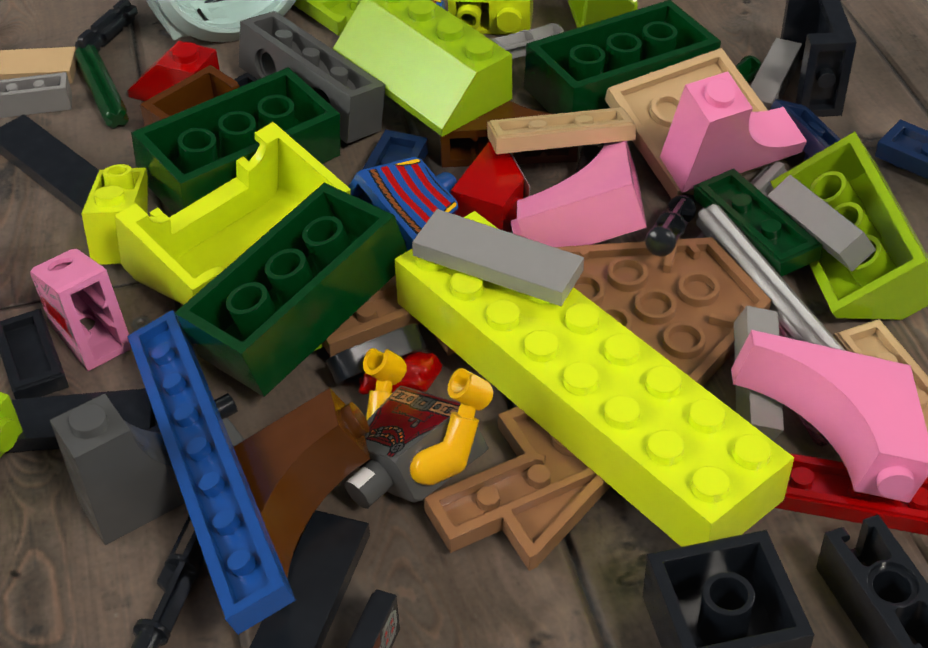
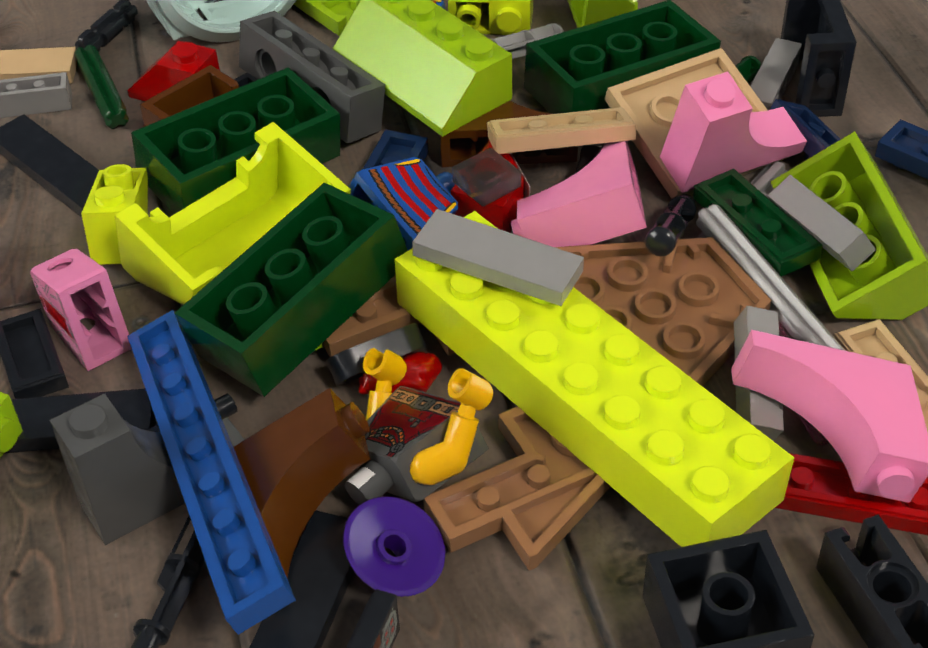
(406, 532): none -> dark purple piece
(486, 176): none -> clear smoke plate

